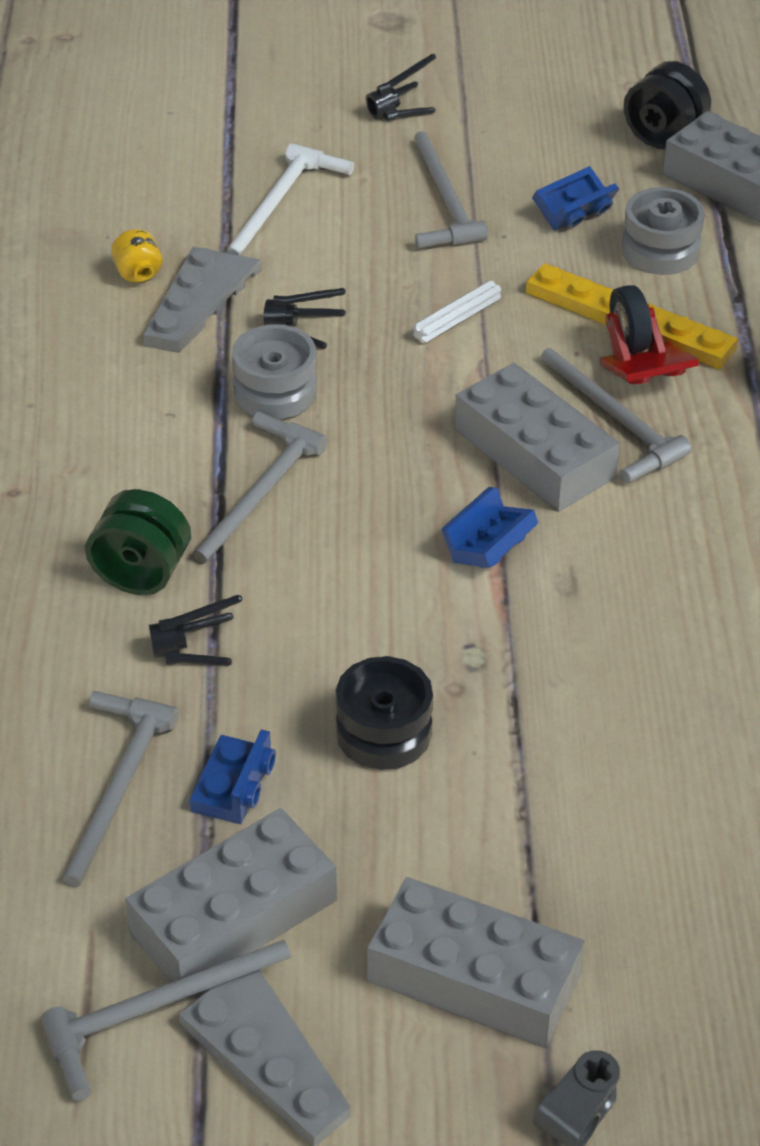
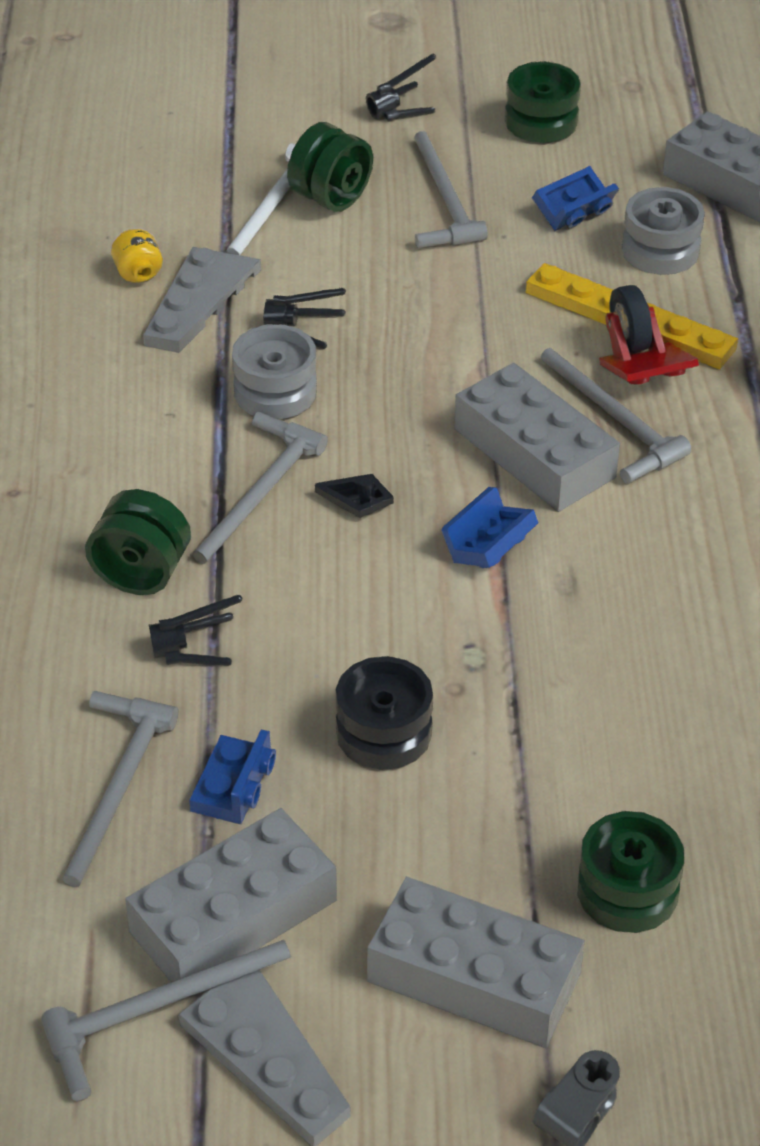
(330, 166): none -> dark green wheel
(356, 494): none -> black piece
(456, 312): white axle -> none
(542, 102): none -> dark green wheel
(630, 871): none -> dark green wheel
(665, 102): black wheel -> none

